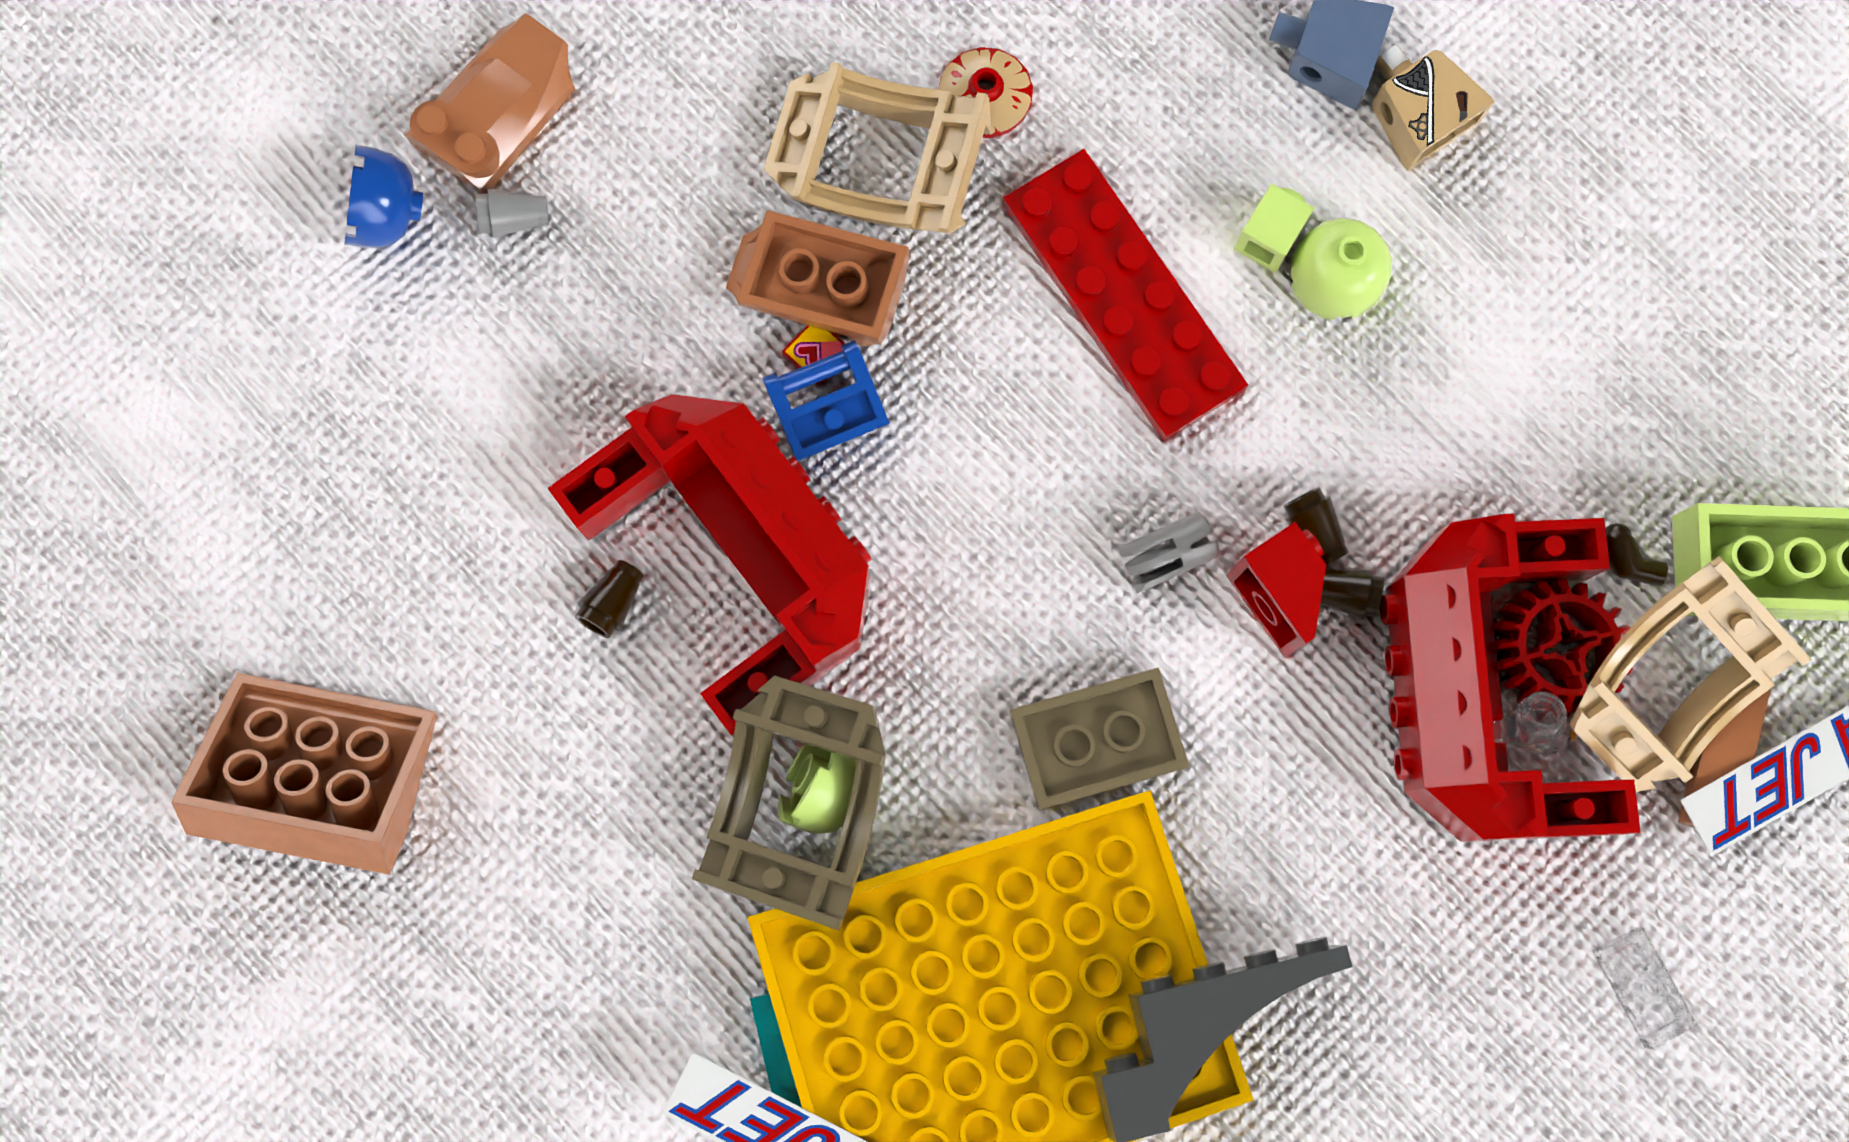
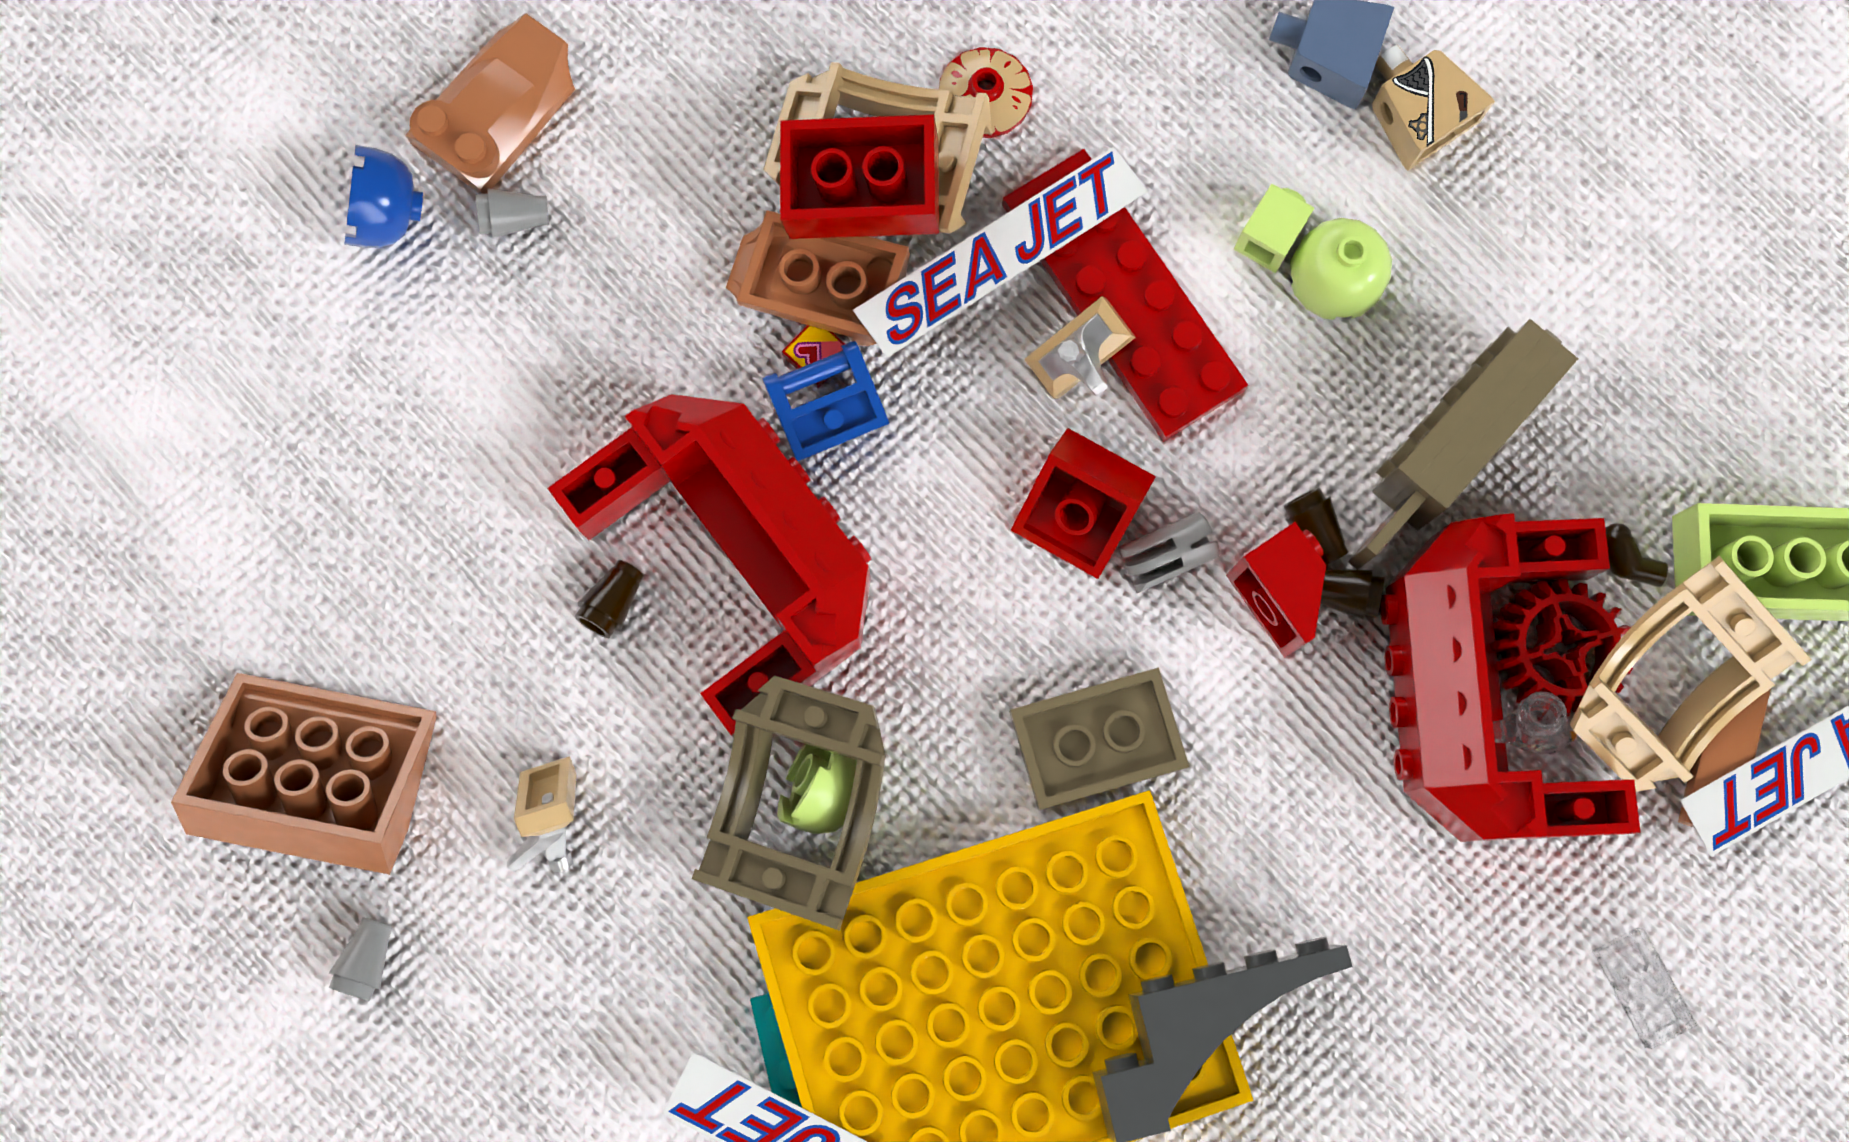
(362, 961): none -> light grey cone
(543, 812): none -> tan piece
(859, 176): none -> red brick
(999, 251): none -> sticker
(1080, 350): none -> piece
(1082, 502): none -> red slope
(1466, 430): none -> dark tan piece

